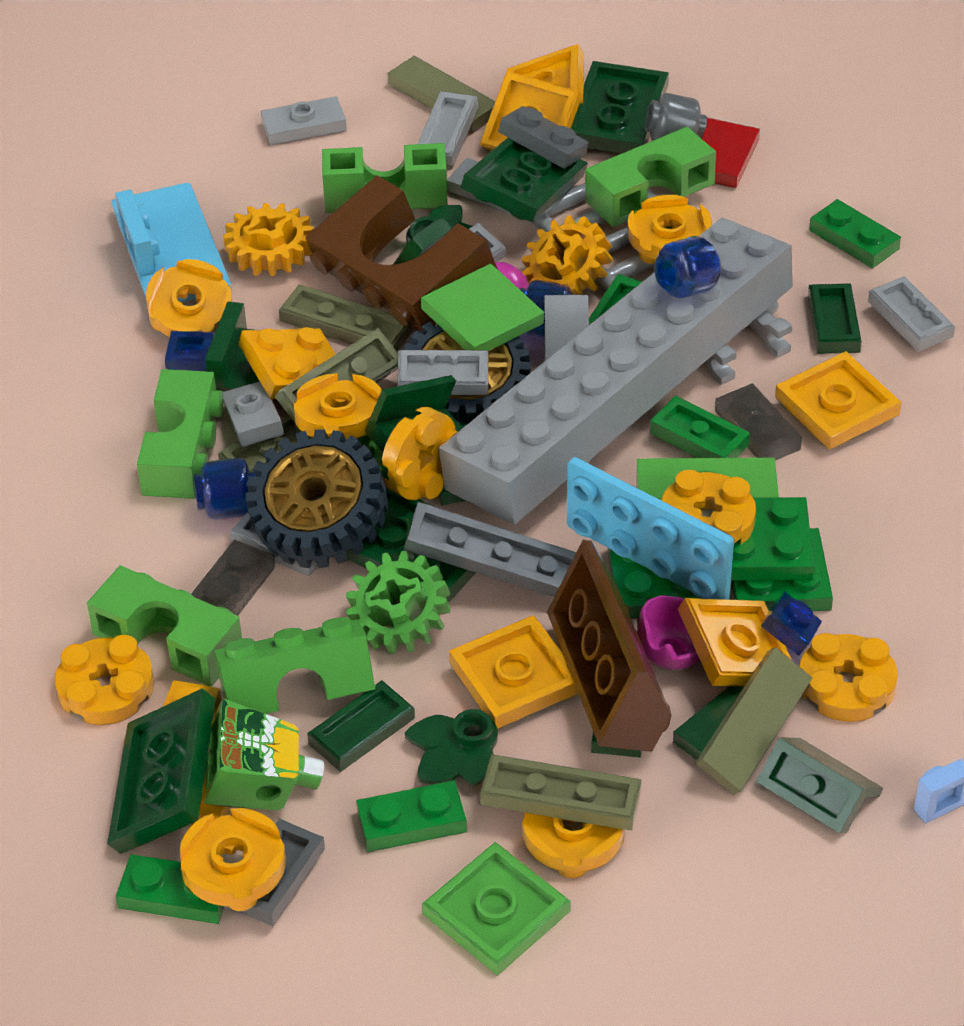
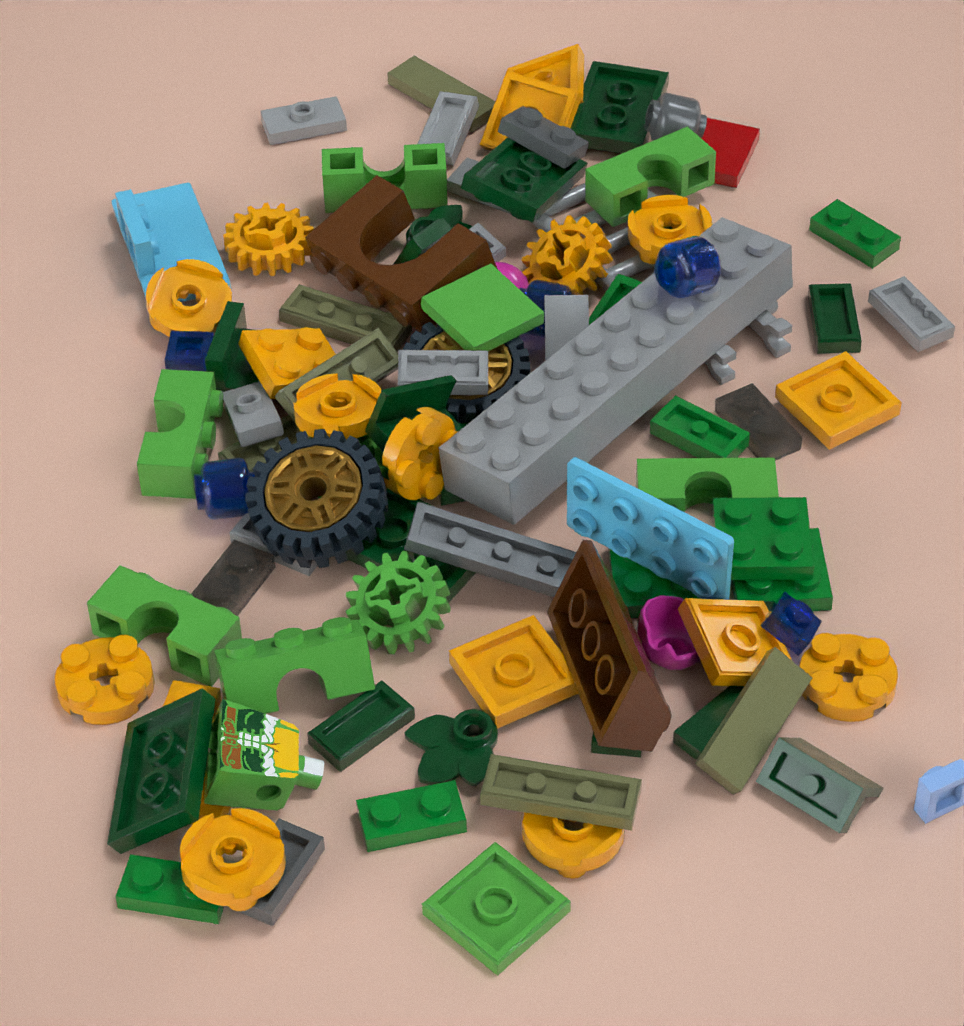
(717, 492): light orange plate -> none

